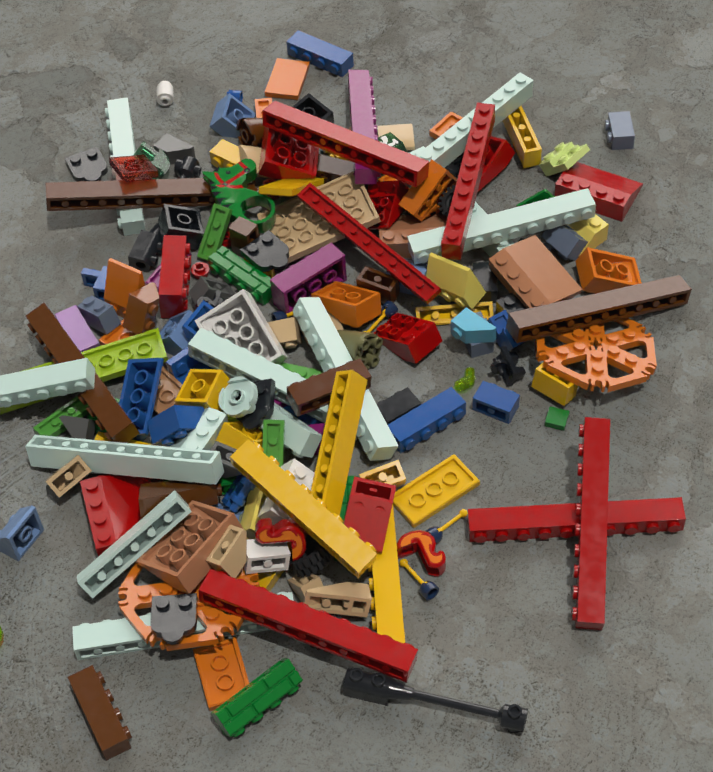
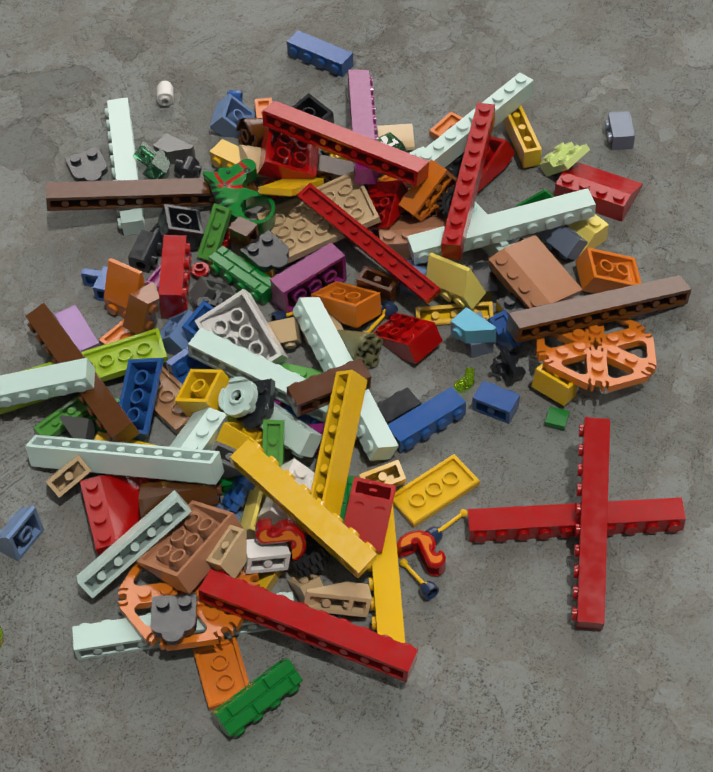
(99, 314): sand blue brick -> none
(99, 712): reddish brown brick -> none
(133, 167): clear red plate -> none
(174, 423): blue slope -> none
(287, 79): tile -> none
(381, 688): black bar -> none

